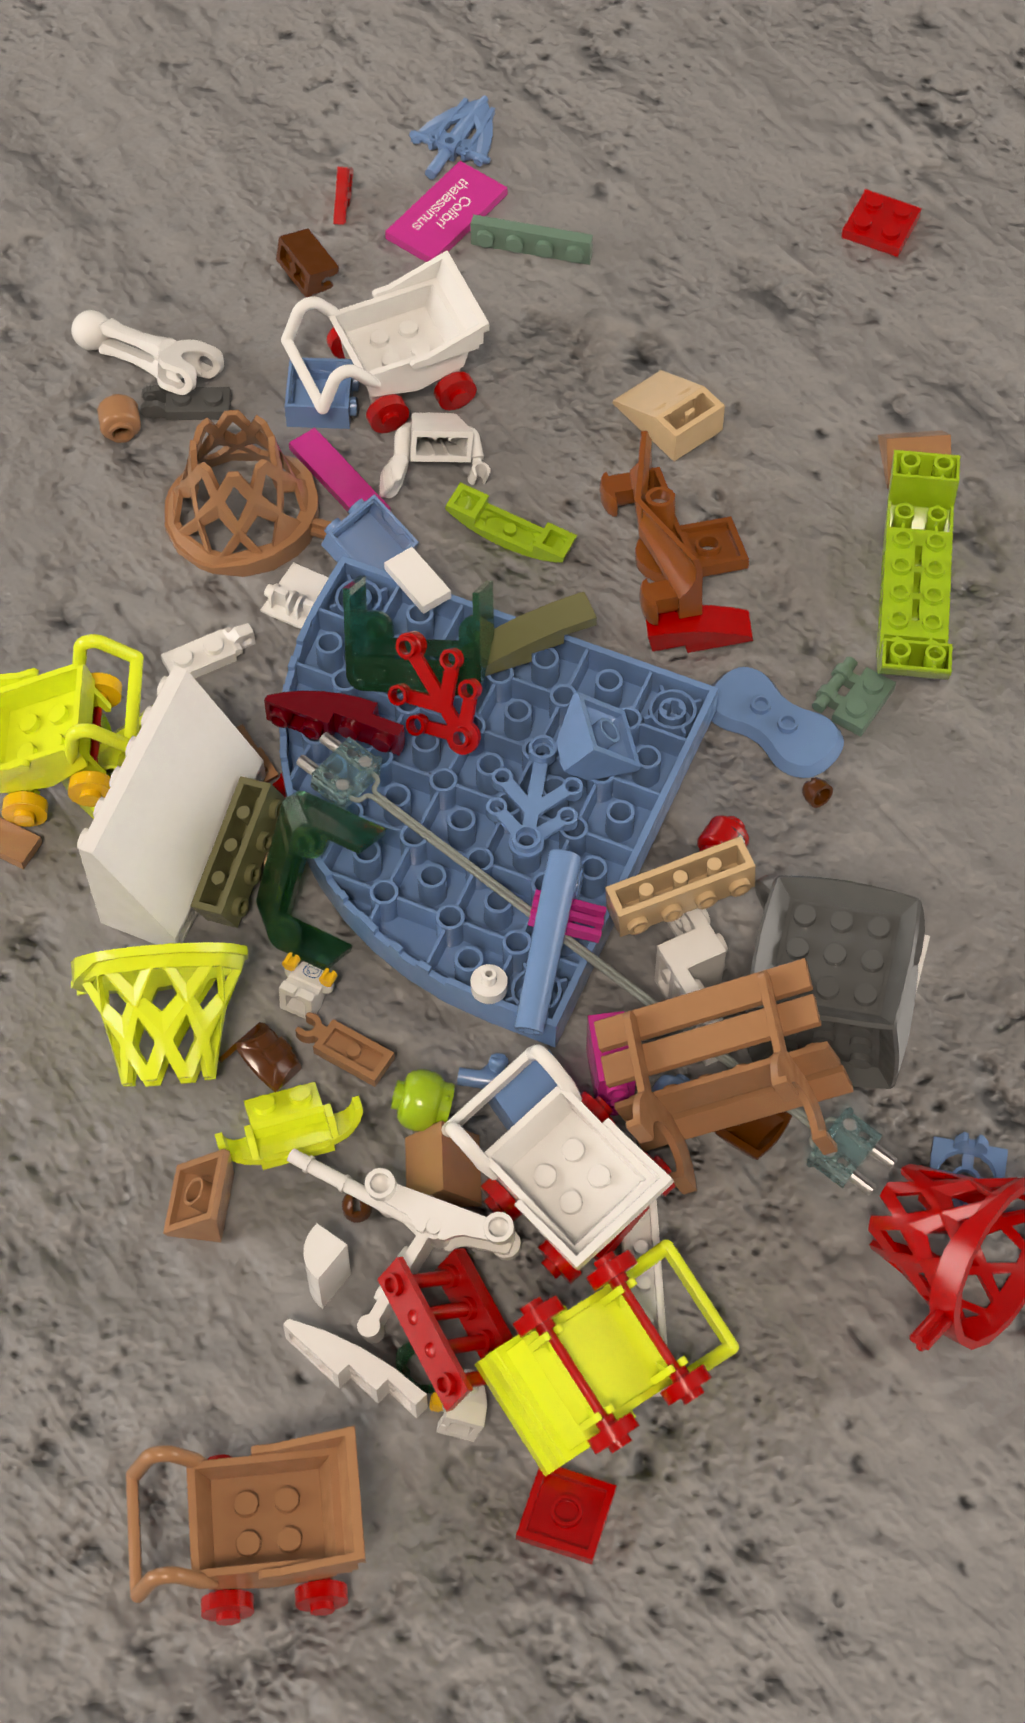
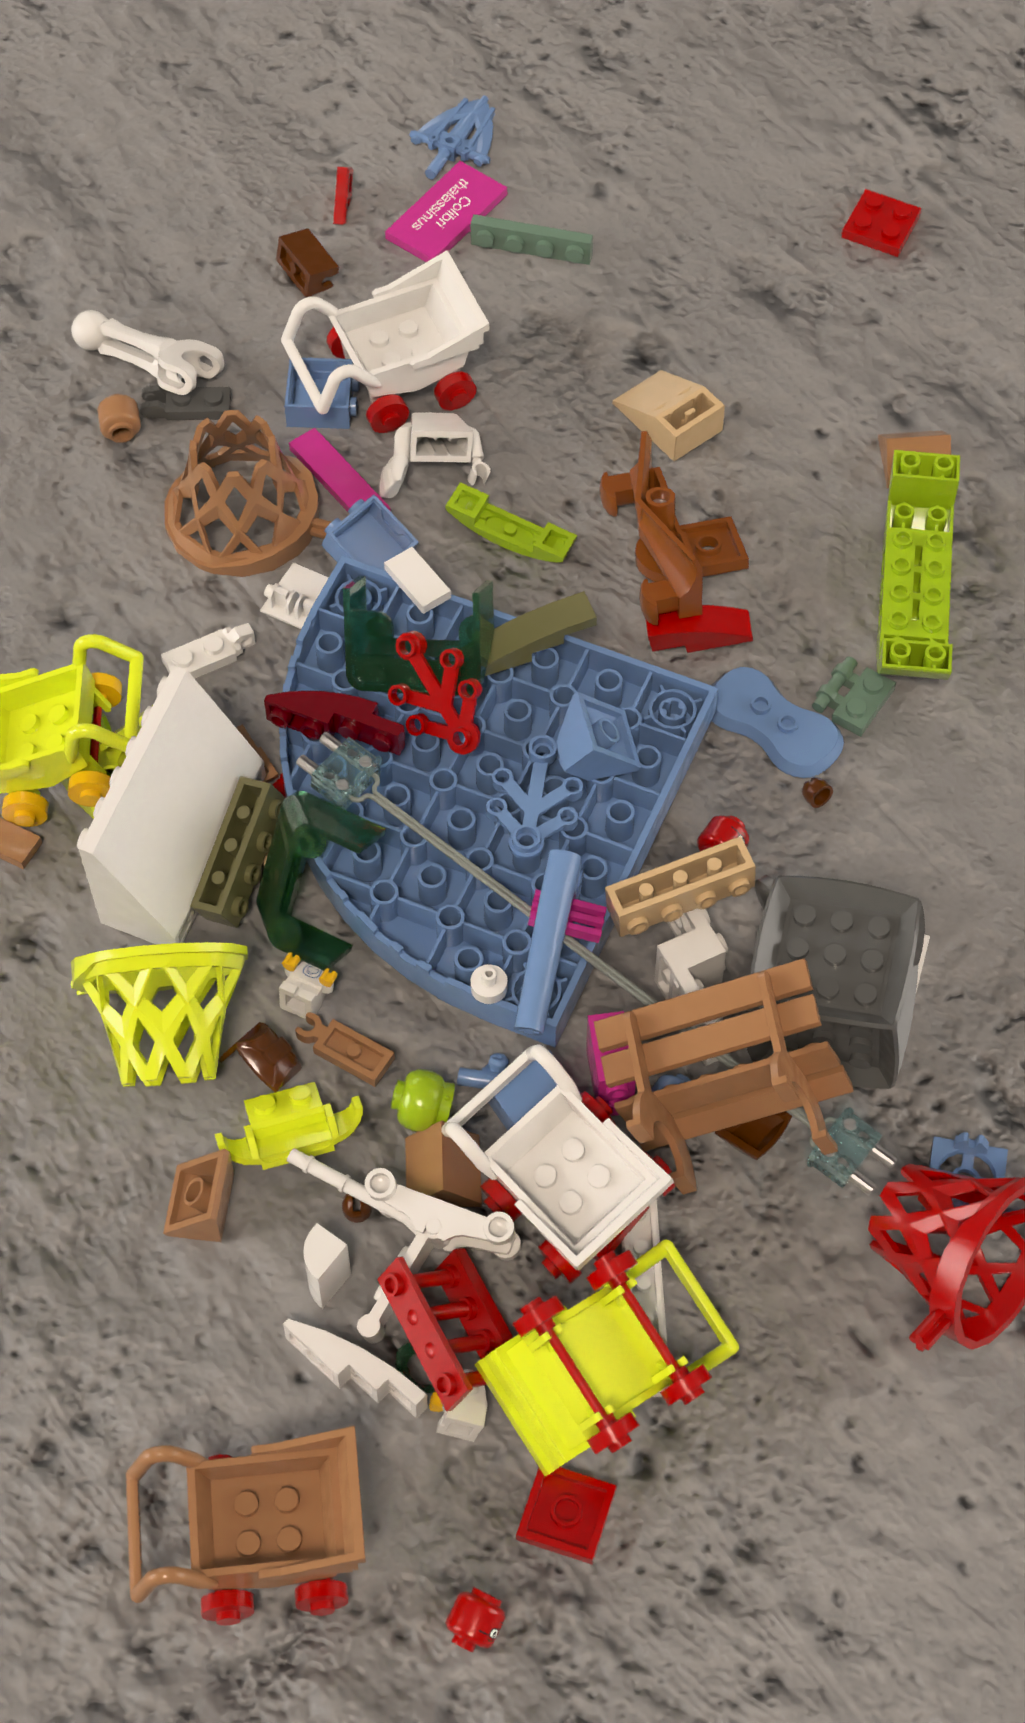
(475, 1619): none -> red head

